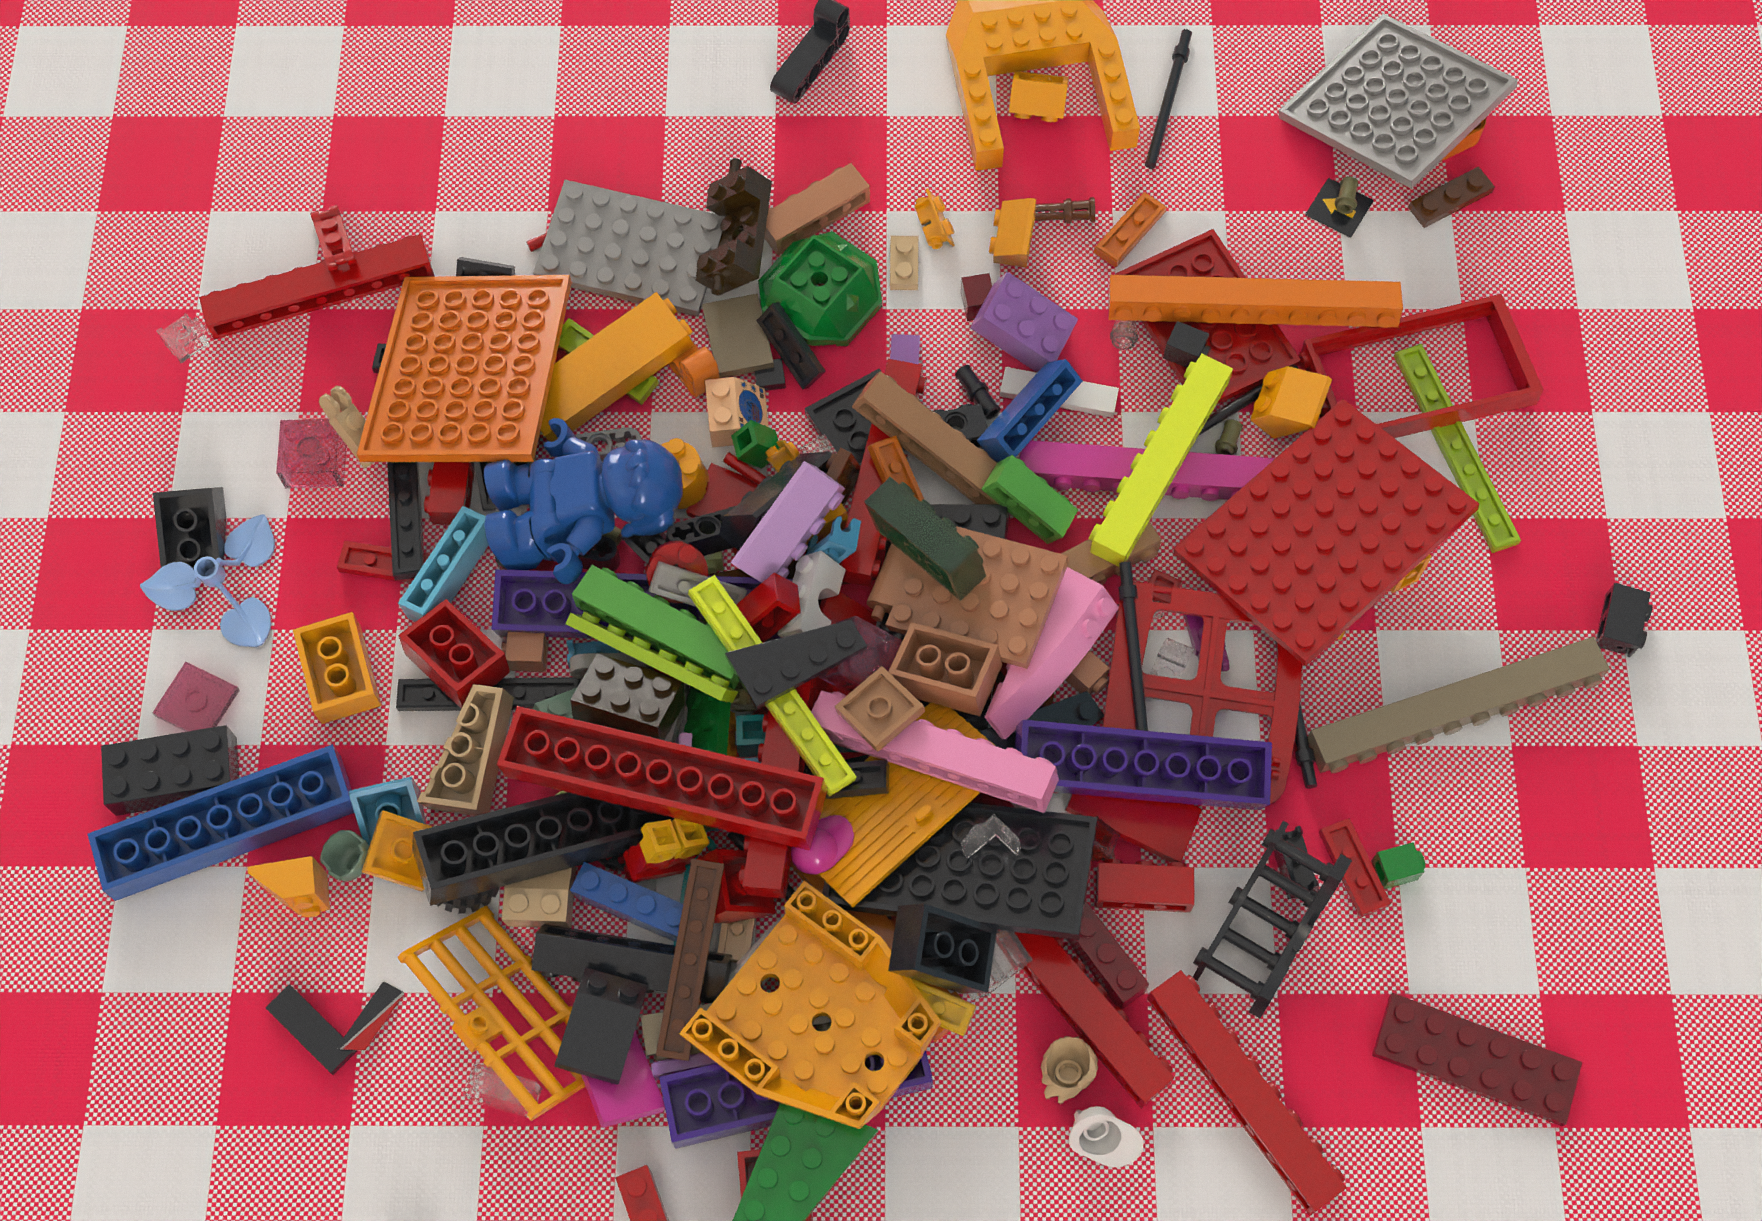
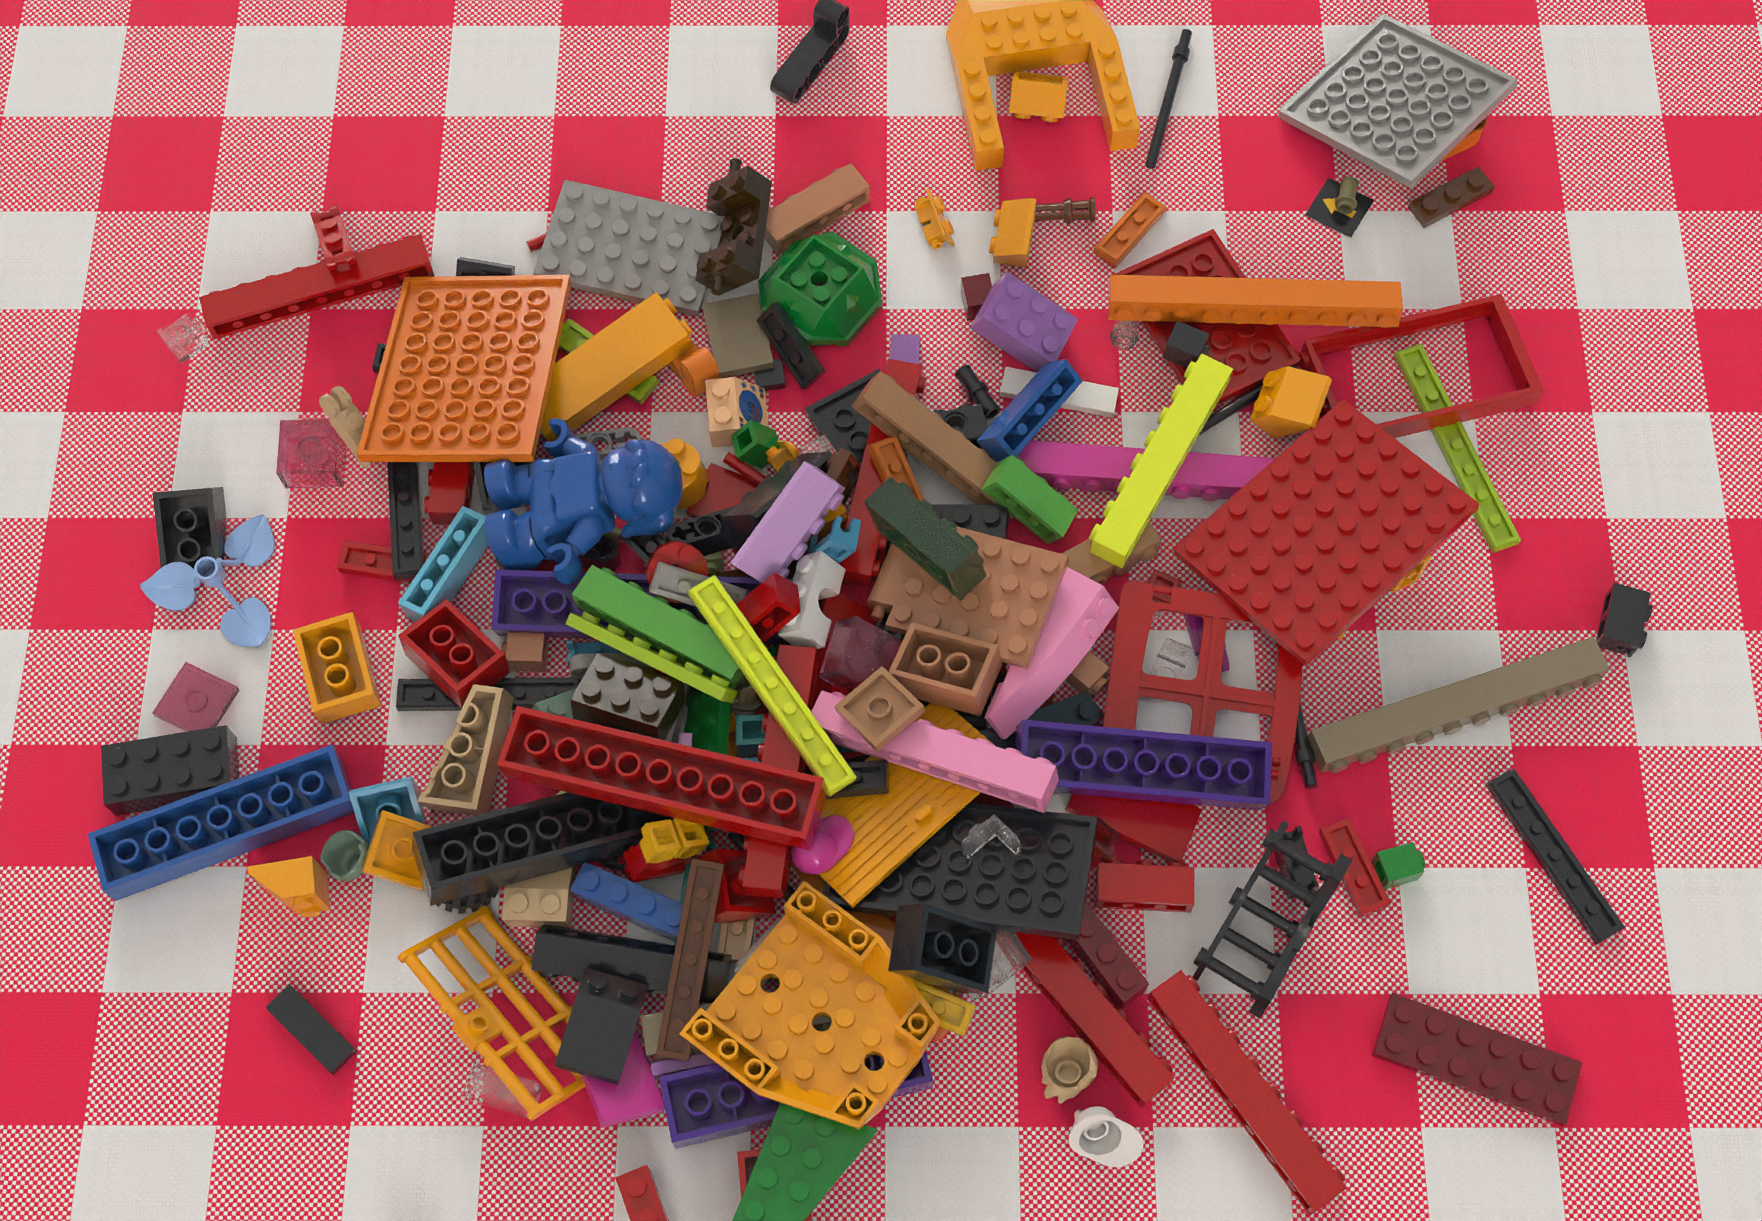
(371, 1018): sticker -> none
(791, 661): black wing -> none
(904, 262): tan plate -> none
(1128, 594): black bar -> none
(1227, 443): olive pin -> none
(1555, 856): none -> black tile

